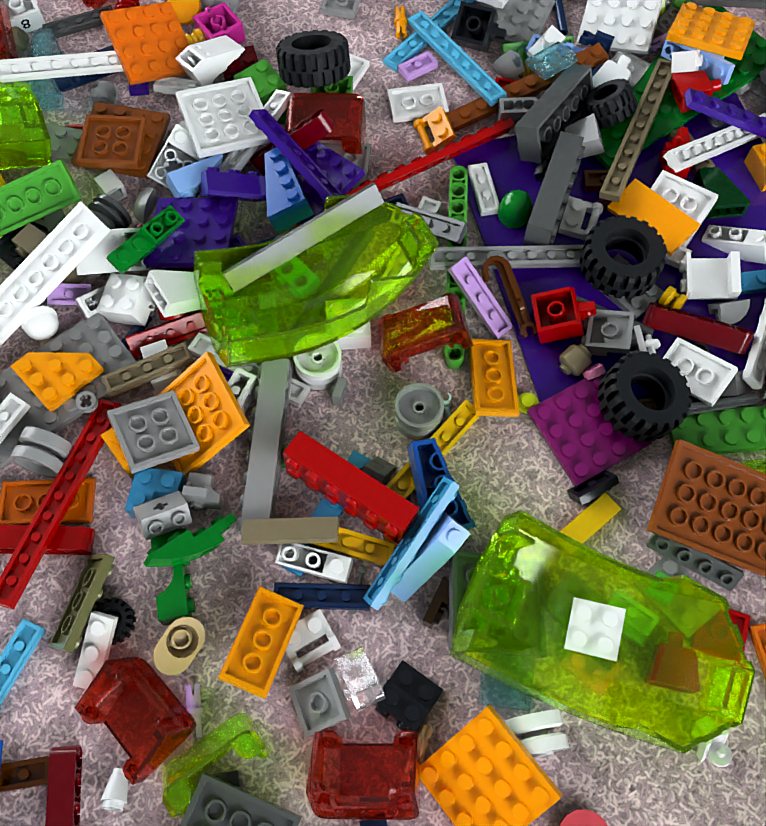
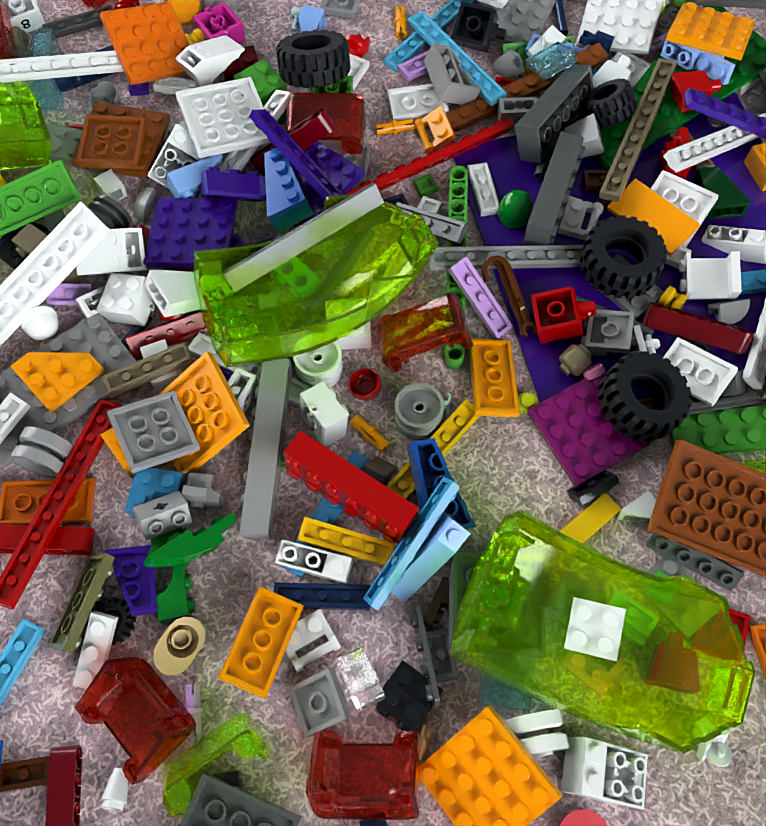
(86, 394): light grey bush -> none
(135, 579): none -> dark purple wing
(146, 239): green slope -> none
(290, 530): dark tan tile -> none
(295, 12): none -> light aqua hand
(312, 19): none -> light blue slope
(324, 414): none -> white brick
(339, 391): light grey plate -> none
(358, 45): none -> red hair
(365, 384): none -> red hair
(370, 433): none -> light orange pin
(394, 127): none -> light orange pin
(425, 185): none -> bright green tile
(436, 661): none -> dark grey bracket
(448, 77): none -> light grey wedge
(604, 772): none -> white slope
(639, 510): none -> white slope
(686, 61): white brick -> none

